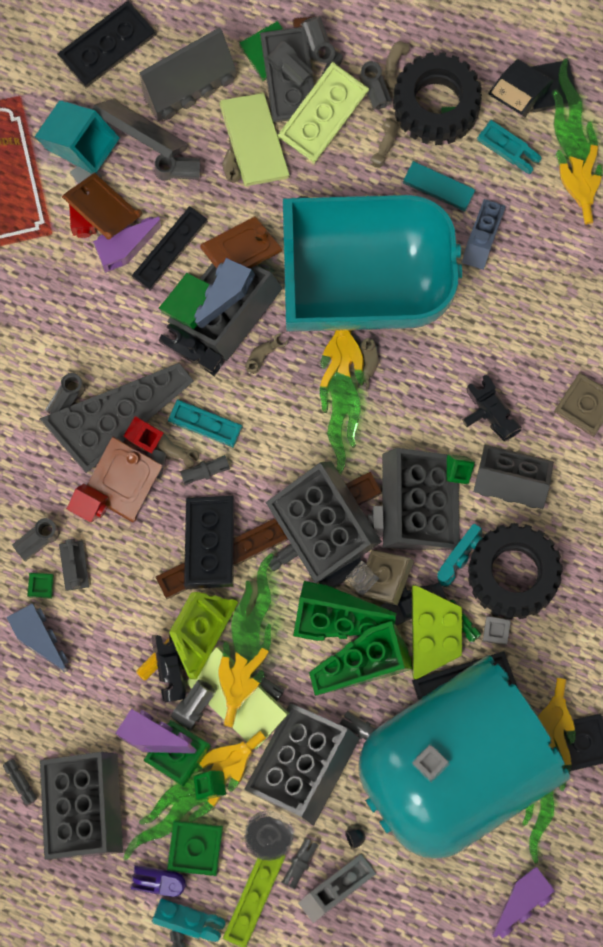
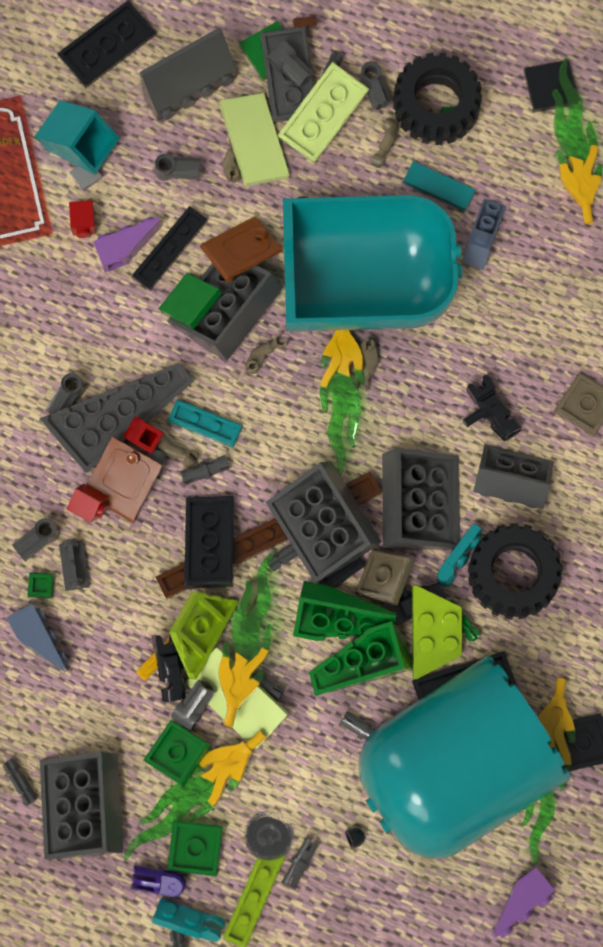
(102, 206): dark orange container -> none
(140, 128): dark grey tile -> none
(151, 737): medium lavender slope -> none
(192, 350): black piece -> none
(209, 785): green slope -> none
(228, 288): sand blue slope -> none
(302, 764): dark grey slope -> none
(316, 38): dark grey piece -> none
(336, 888): light grey slope -> none
(362, 578): clear plate -> none
(376, 519): light grey plate -> none
(398, 49): dark tan arm -> none
(430, 763): light grey plate -> none
(459, 469): green slope -> none
(496, 630): light grey plate -> none
(508, 146): teal hinge -> none
(520, 87): black slope -> none

